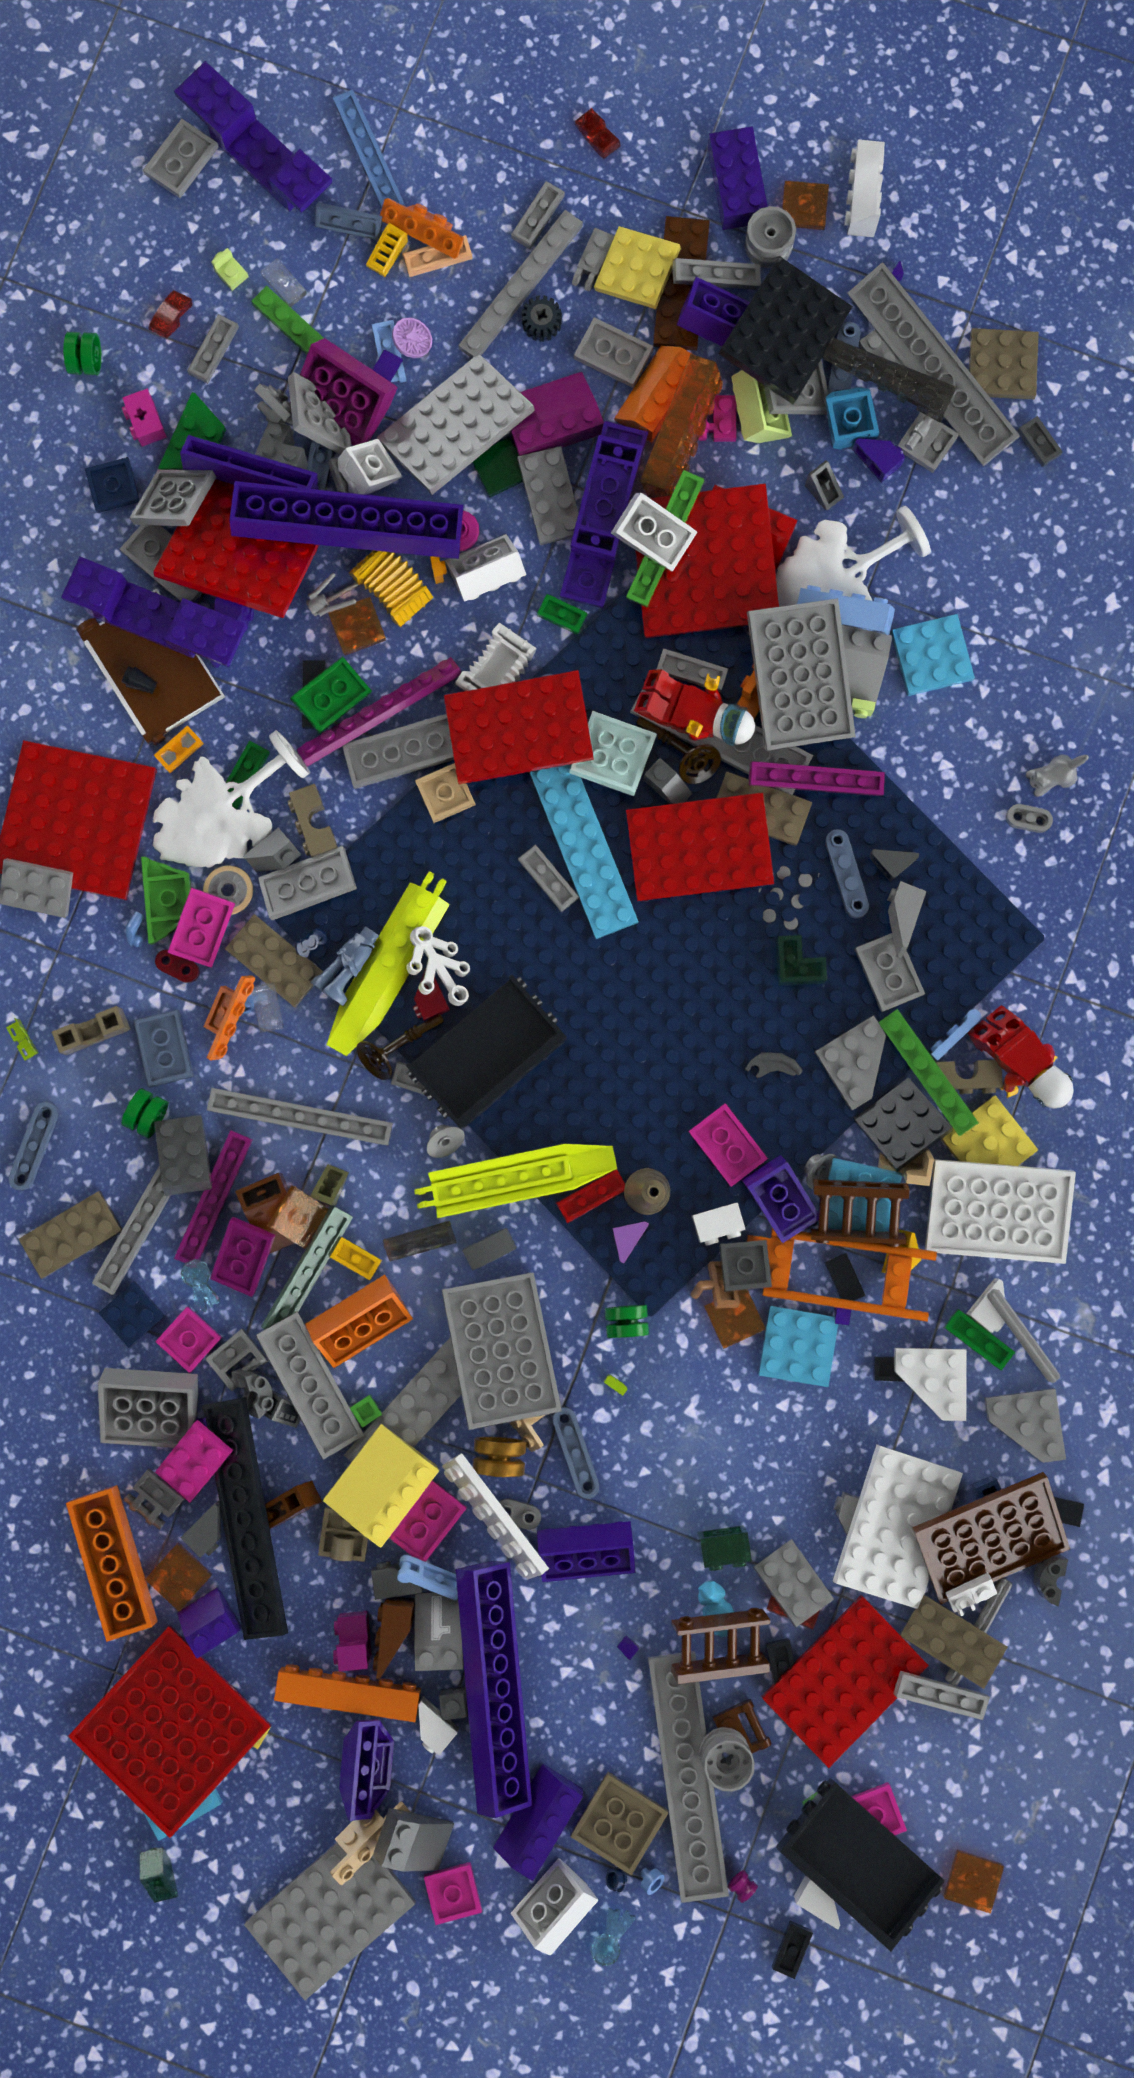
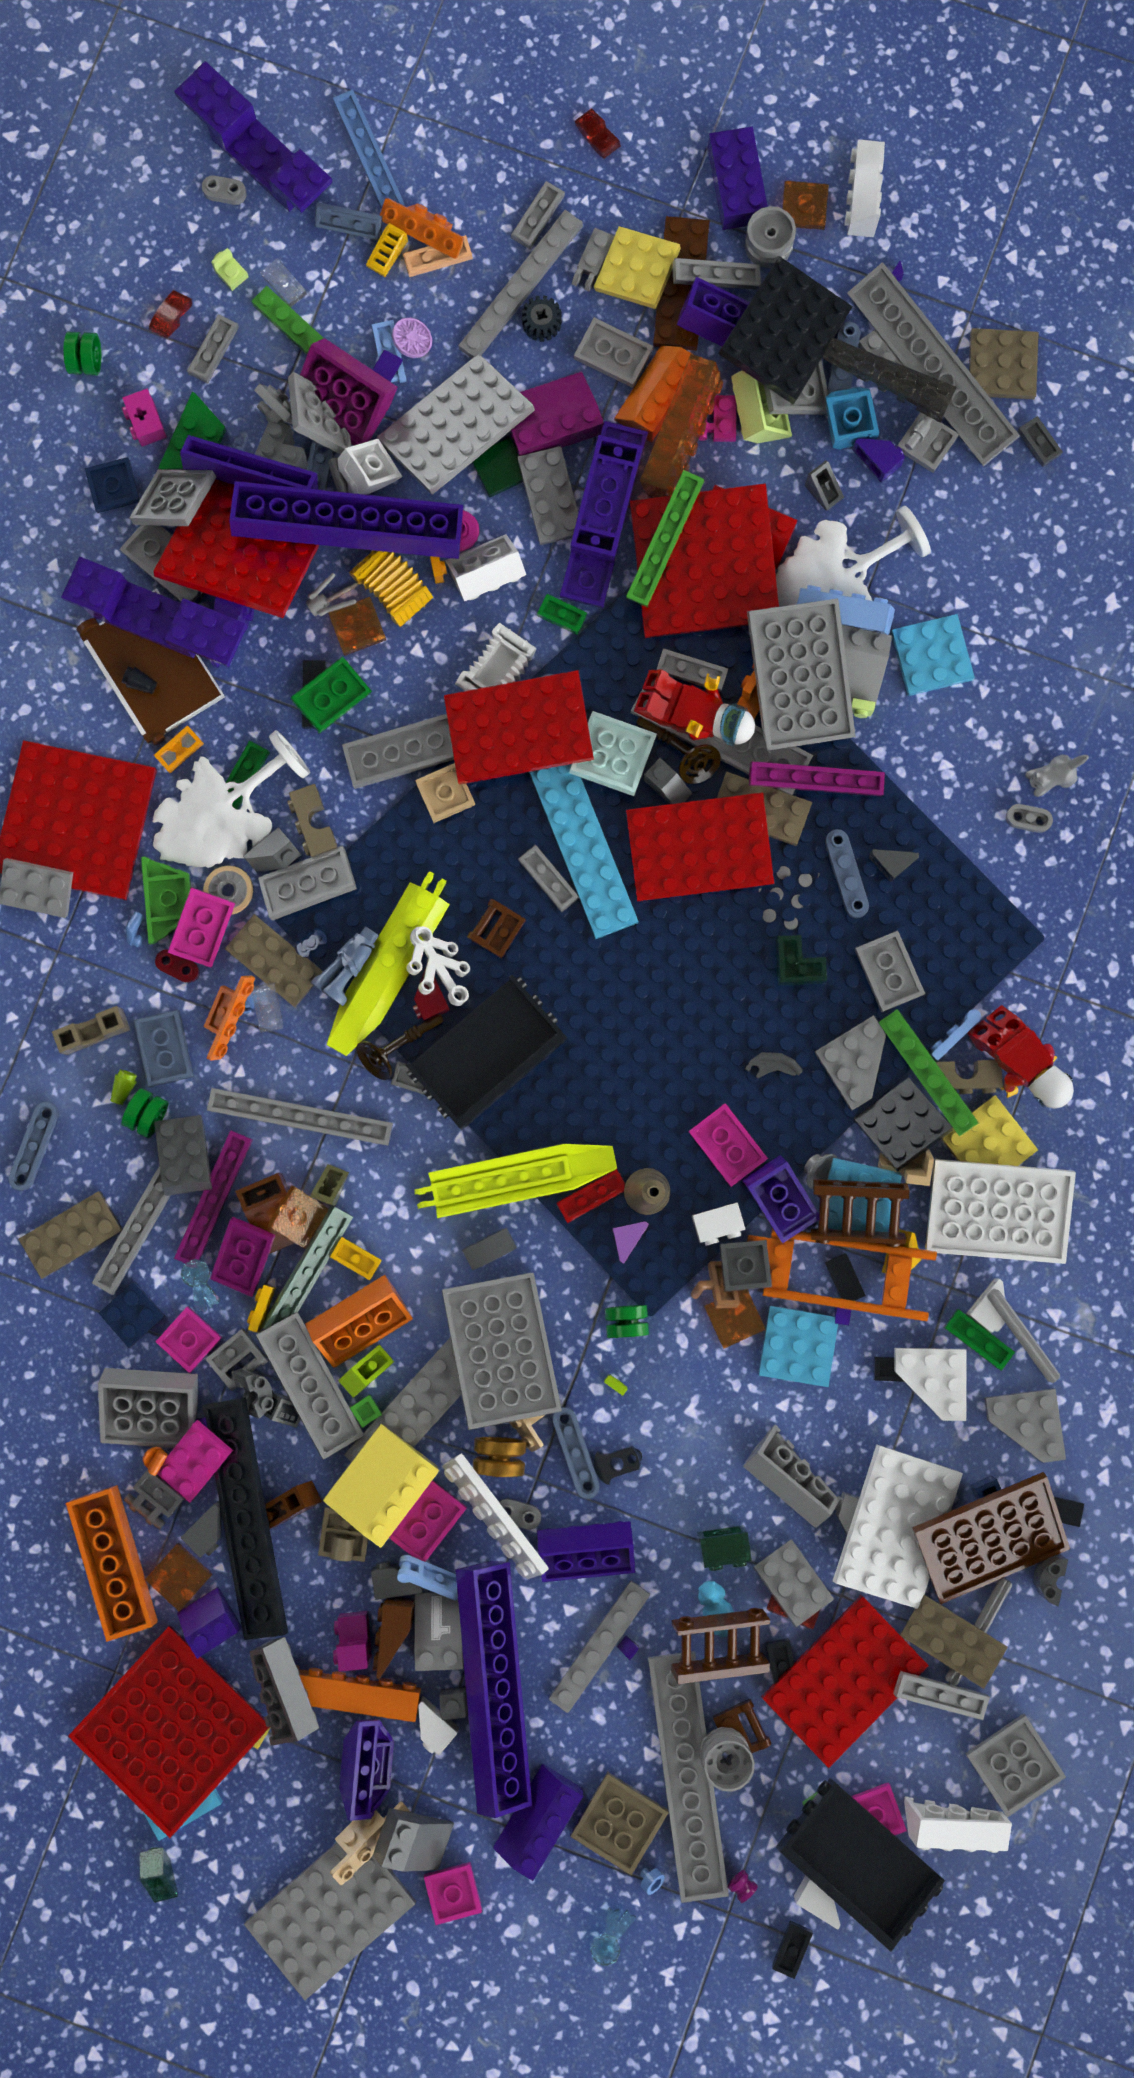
(20, 1035): lime piece -> none
(122, 1086): none -> lime cone
(154, 1459): none -> orange plate
(180, 158): light grey plate -> none
(222, 190): none -> light grey plate
(264, 1298): none -> yellow plate
(282, 1692): none -> wedge
(366, 1371): none -> lime slope
(379, 711): magenta plate -> none
(419, 1241): clear smoke plate -> none
(444, 1140): light grey piece -> none
(503, 931): none -> reddish brown plate
(554, 1907): white slope -> none
(599, 1646): none -> light grey plate
(605, 1470): none -> black piece
(616, 1879): dark blue plate -> none
(654, 531): white slope -> none
(791, 1478): none -> light grey wedge
(903, 914): light grey slope -> none
(956, 1827): none -> white wedge
(970, 1593): white plate -> none
(973, 1881): clear orange tile -> none
(1015, 1765): none -> light grey plate

